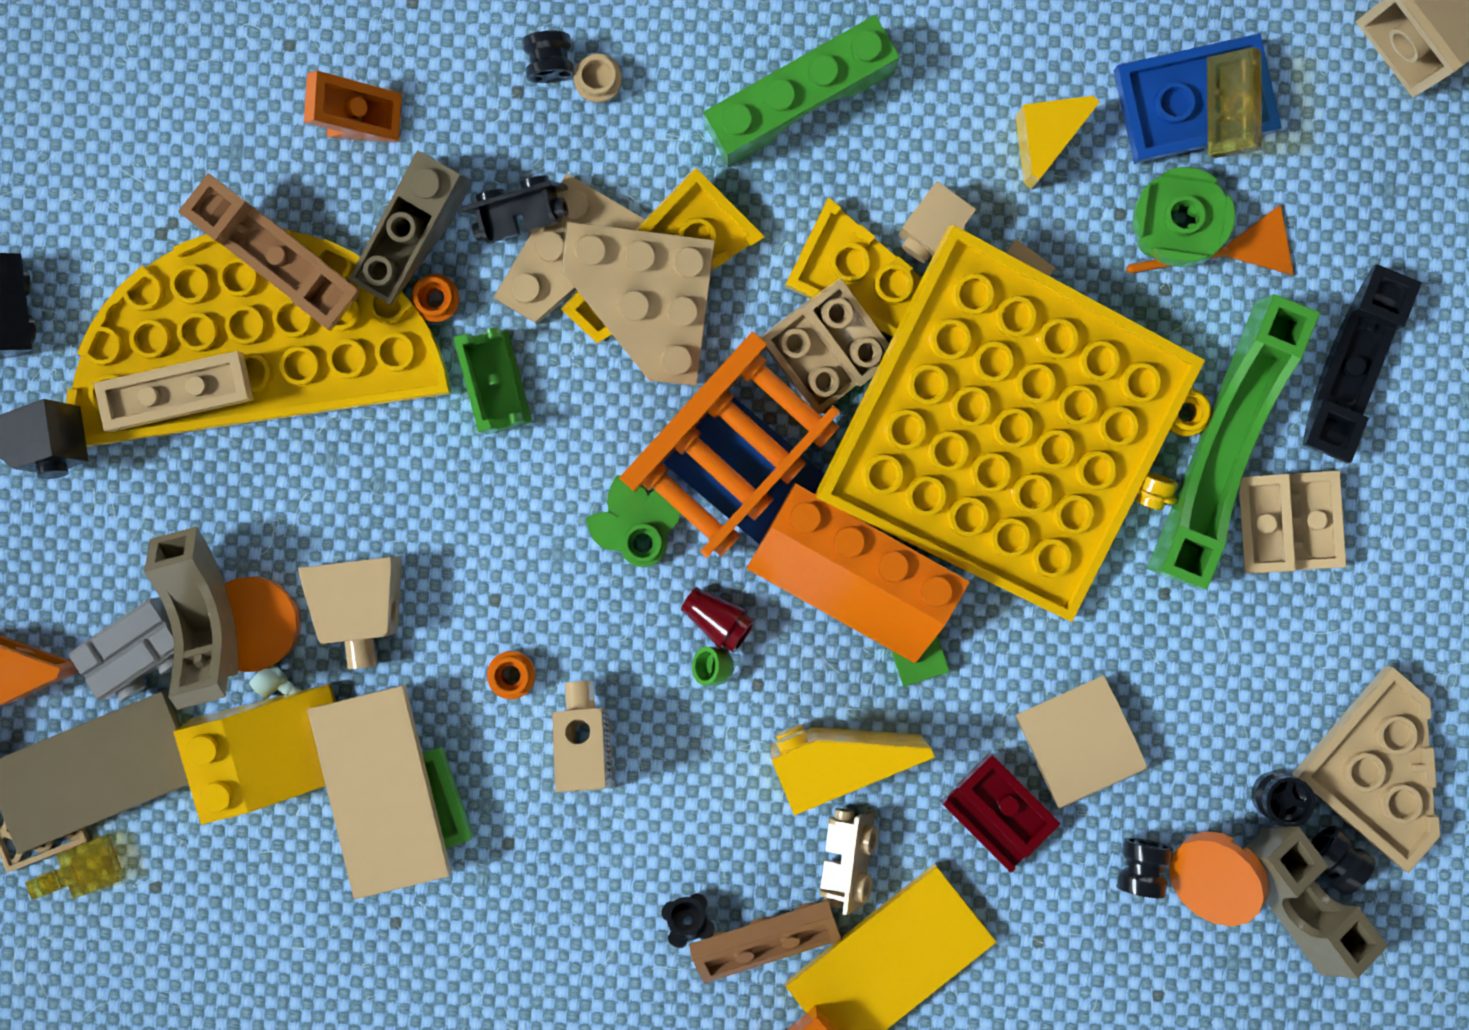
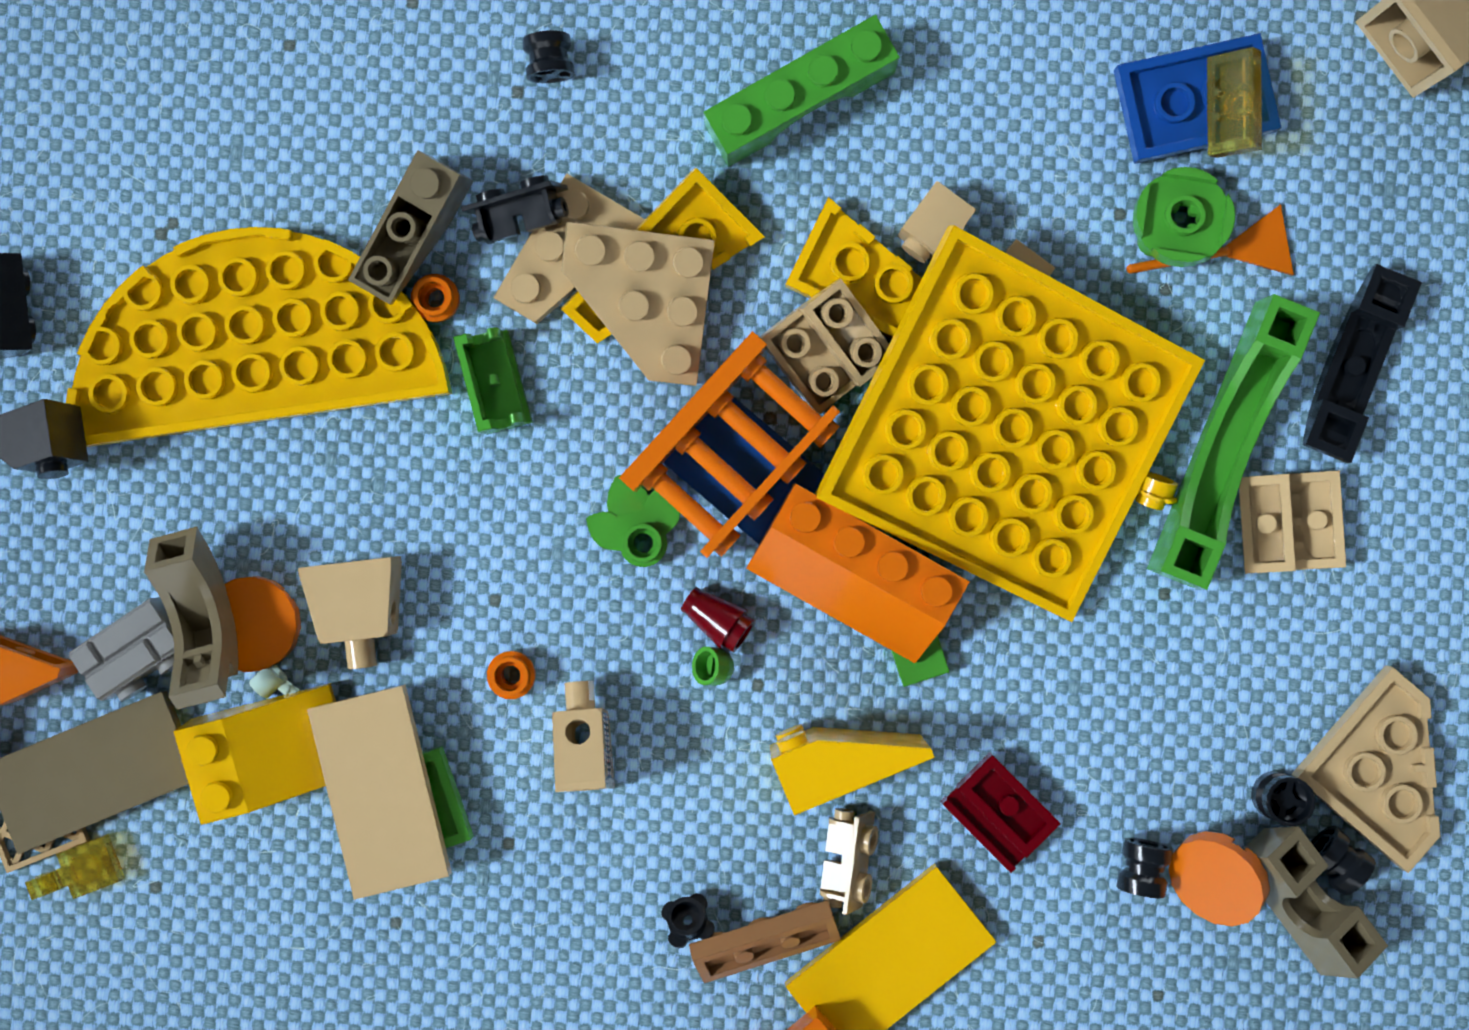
(173, 391): tan plate -> none
(270, 251): medium nougat slope -> none
(352, 108): orange slope -> none
(597, 78): tan plate -> none
(1046, 130): yellow slope -> none
(1081, 742): tan slope -> none
(1200, 415): yellow plate -> none

